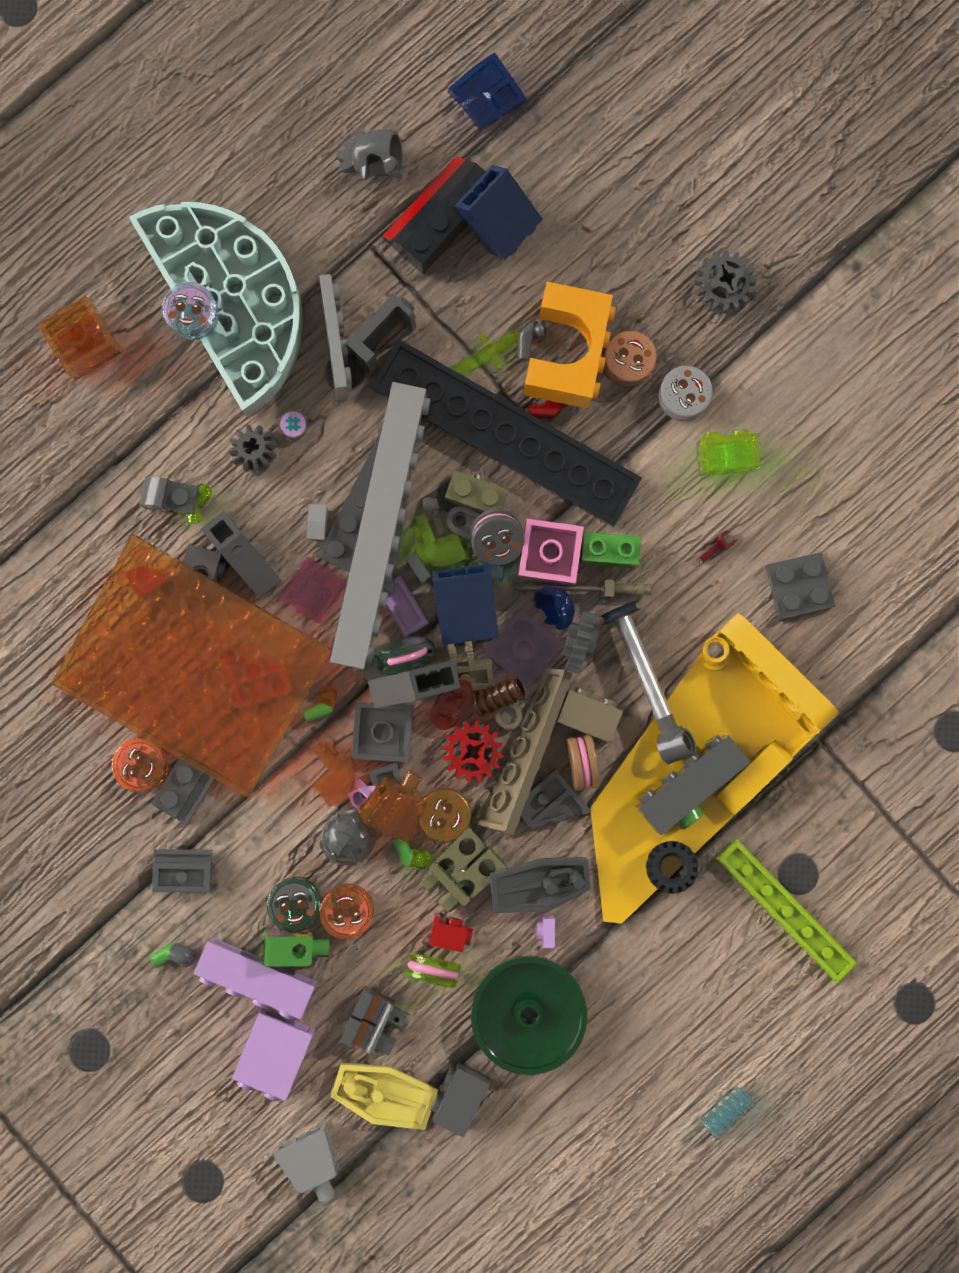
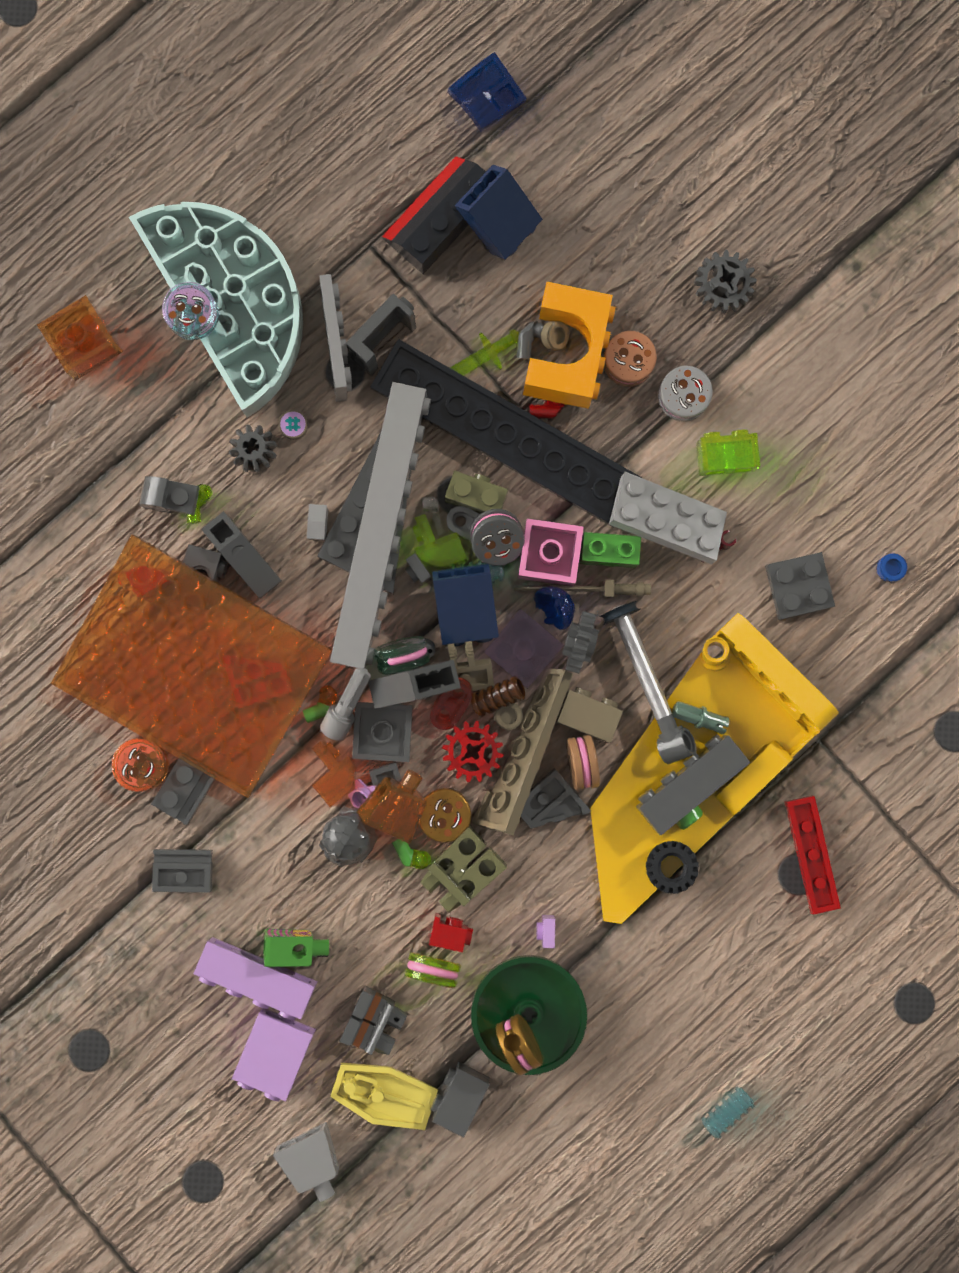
(174, 952): dark grey arm -> none
(294, 904): clear green head -> none
(313, 589): clear pink piece -> none
(340, 716): none -> light grey piece
(347, 911): clear orange head -> none
(373, 154): dark grey piece -> none
(405, 609): lavender tile -> none
(519, 1044): none -> pearl gold head
(539, 884): dark grey piece -> none
(554, 335): none -> dark tan tile
(668, 518): none -> light grey plate
(700, 717): none -> sand green axle
(786, 910): lime tile -> none
(812, 855): none -> red plate
(891, 567): none -> blue tile

